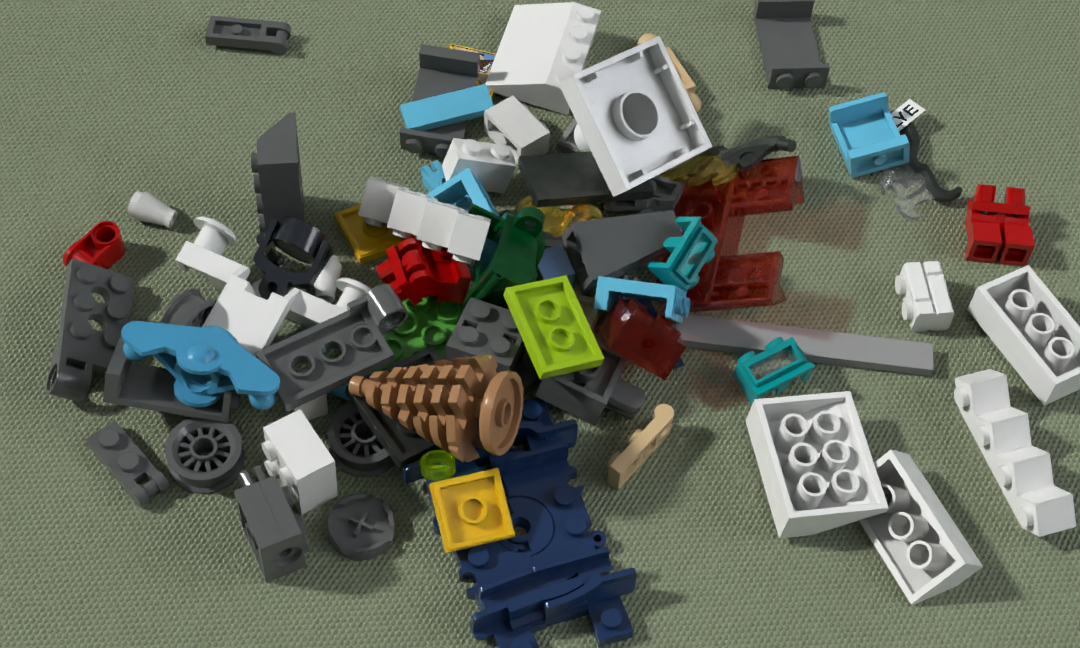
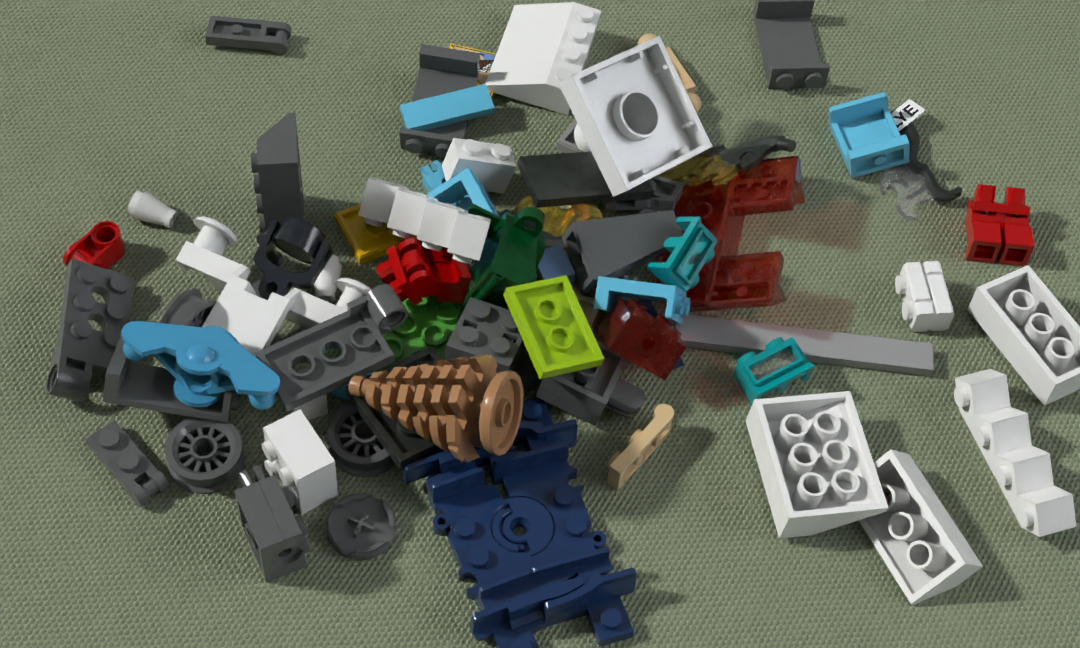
(437, 465): clear neon green tile -> none
(471, 510): yellow tile -> none
(515, 126): white brick -> none

